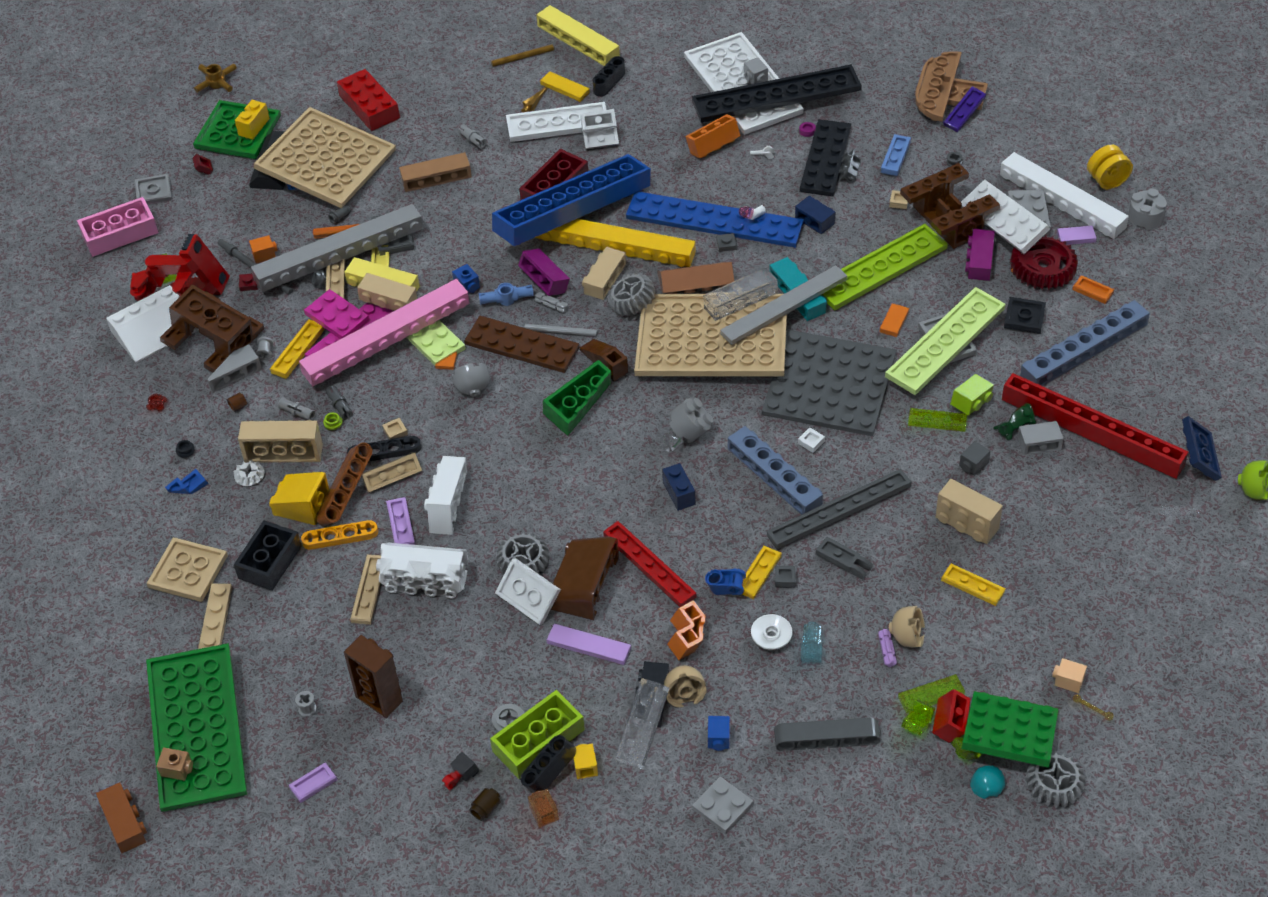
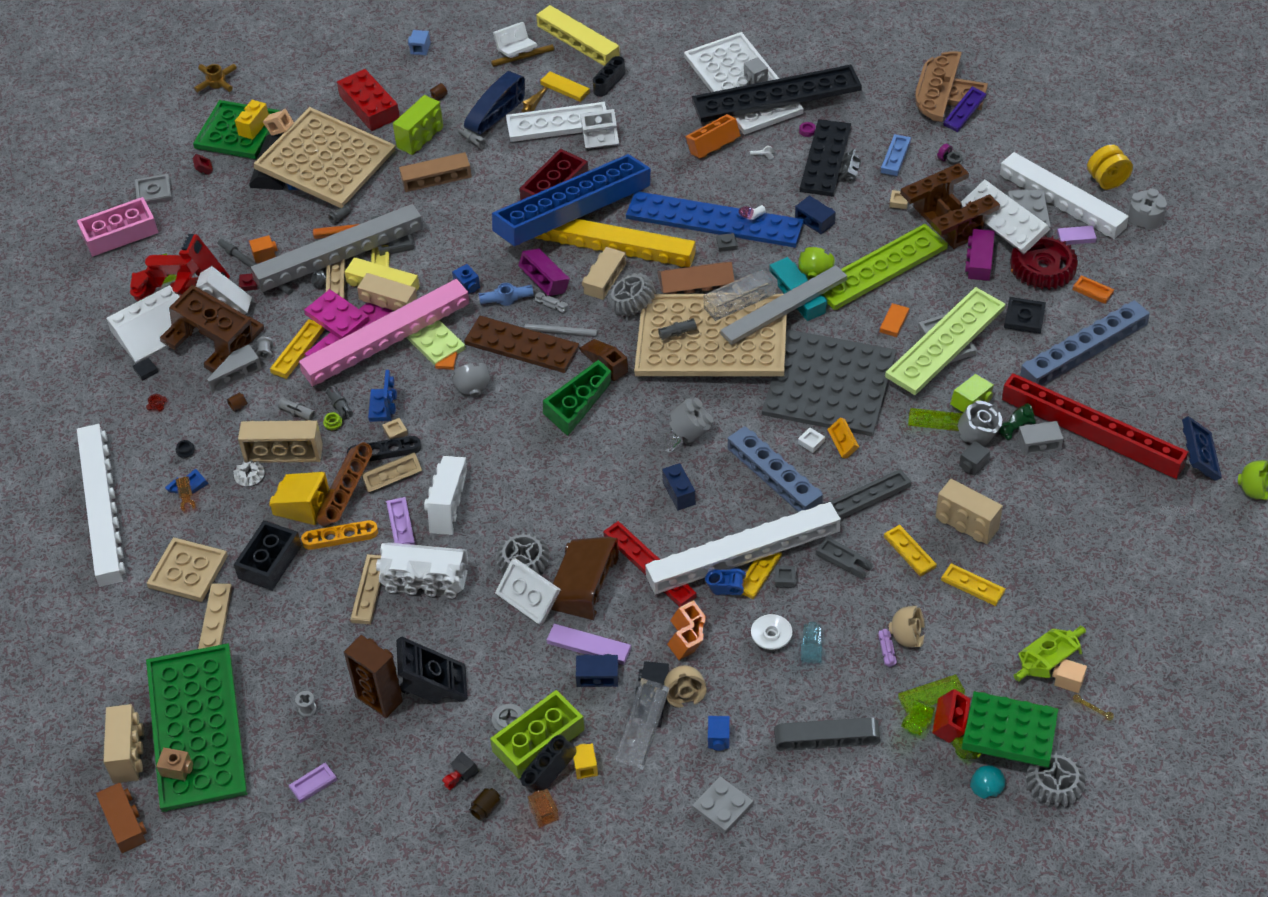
(100, 506): none -> white brick
(123, 743): none -> tan brick
(145, 369): none -> black tile
(185, 492): none -> clear orange bar
(223, 289): none -> white brick
(278, 122): none -> light nougat brick
(381, 401): none -> blue bracket
(418, 125): none -> lime brick
(419, 42): none -> medium blue brick
(429, 672): none -> black brick
(438, 91): none -> reddish brown hose
(496, 102): none -> dark blue beam
(513, 40): none -> white bracket
(597, 670): none -> dark blue brick
(677, 329): none -> dark grey pin
(742, 547): none -> white brick
(815, 261): none -> lime cylinder
(843, 438): none -> light orange plate
(910, 550): none -> yellow tile
(943, 152): none -> magenta tile
(979, 423): none -> light grey brick
(1038, 660): none -> lime plate

